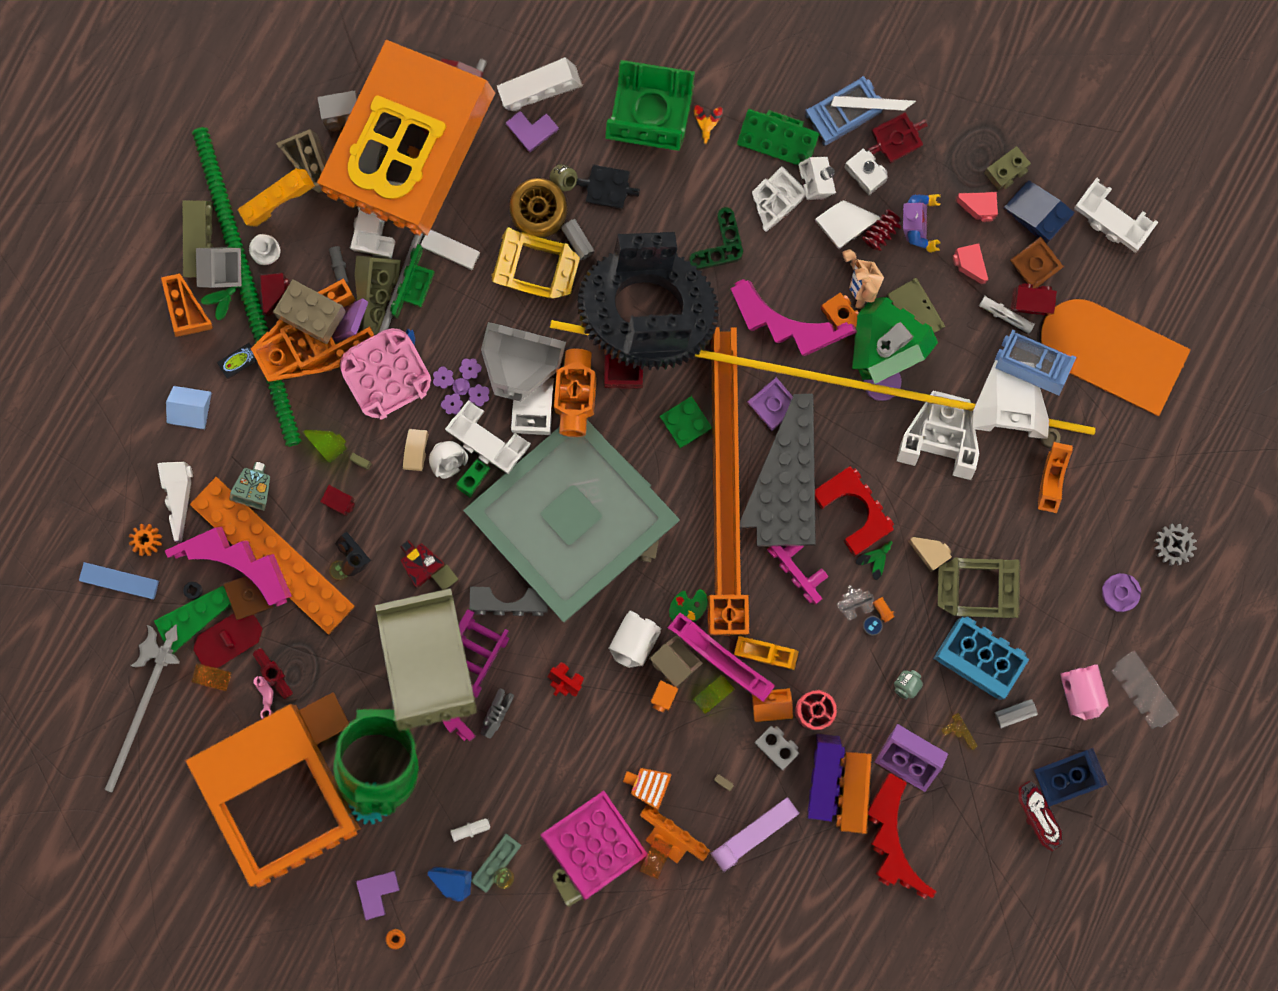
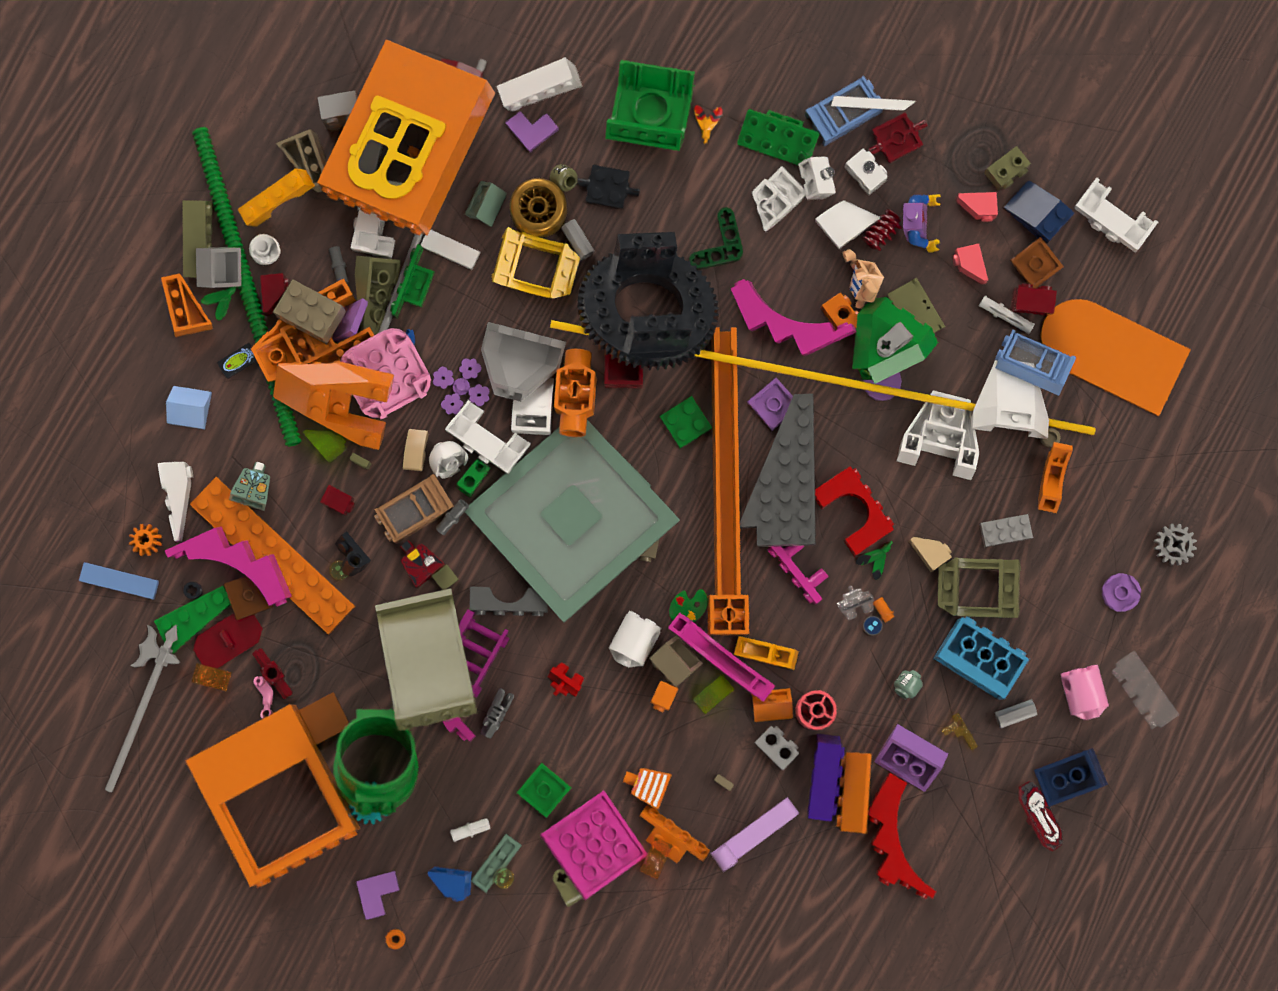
(325, 396): none -> orange wedge
(413, 509): none -> medium nougat door
(452, 517): none -> dark grey pin
(486, 203): none -> sand green panel
(544, 790): none -> green plate
(1006, 530): none -> light grey piece

